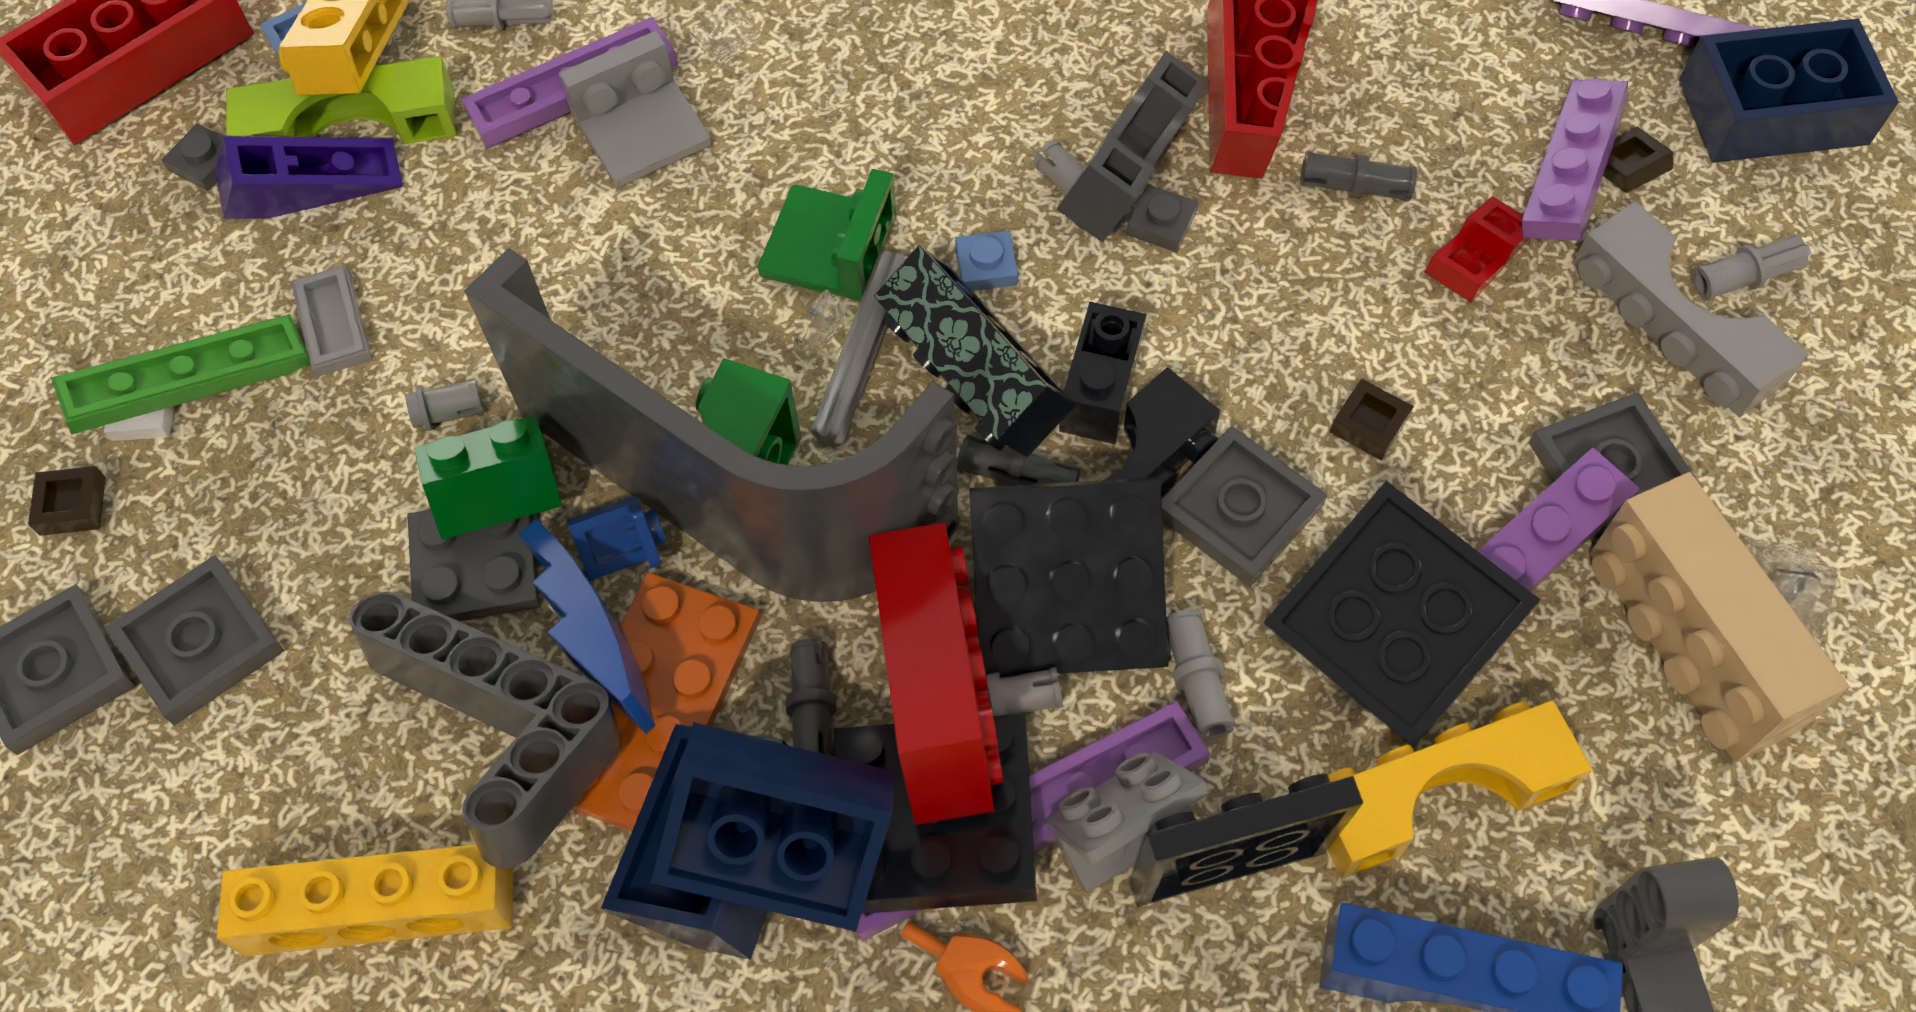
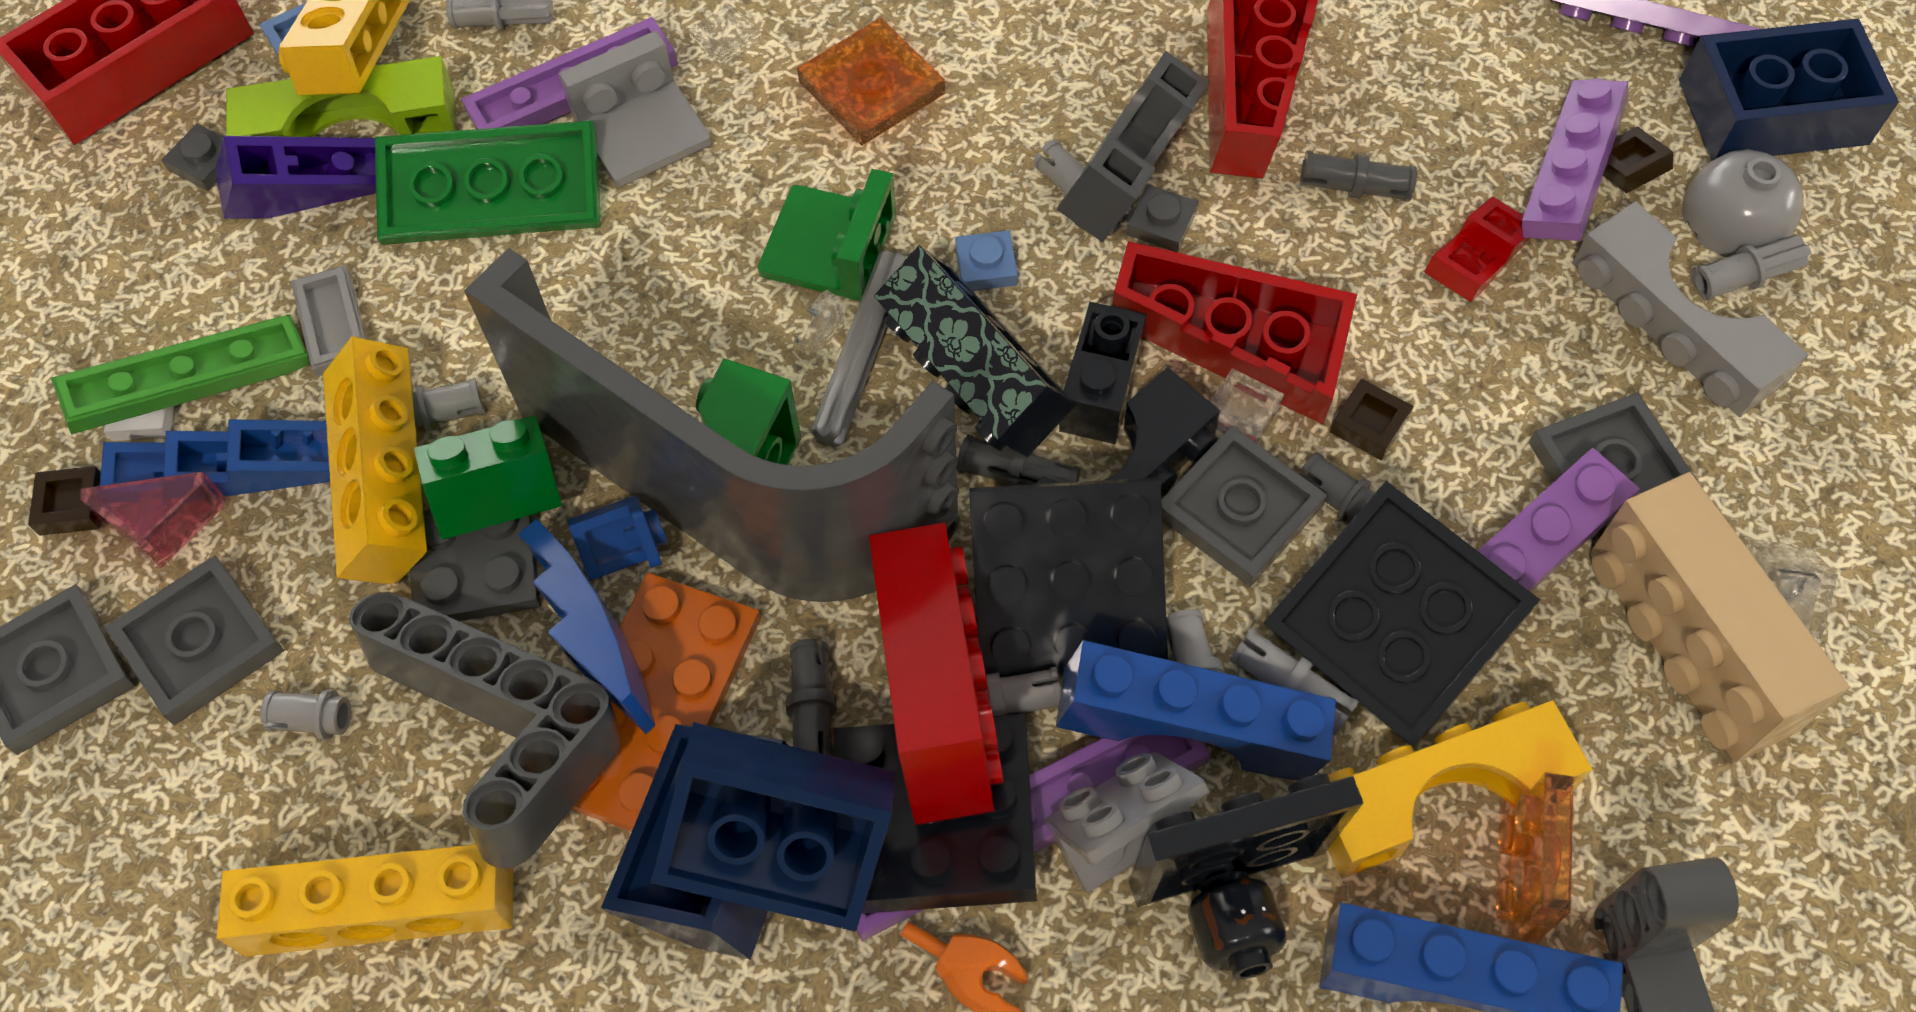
(156, 513): none -> clear pink slope
(238, 461): none -> blue slope
(309, 713): none -> light grey pin
(373, 462): none -> yellow brick
(487, 182): none -> green tile
(871, 81): none -> clear orange plate
(1136, 694): none -> blue arch
(1237, 924): none -> black head
(1242, 320): none -> red wedge
(1246, 405): none -> clear plate
(1278, 668): none -> light grey pin
(1342, 490): none -> dark grey pin
(1540, 859): none -> clear orange plate
(1743, 201): none -> light grey cylinder

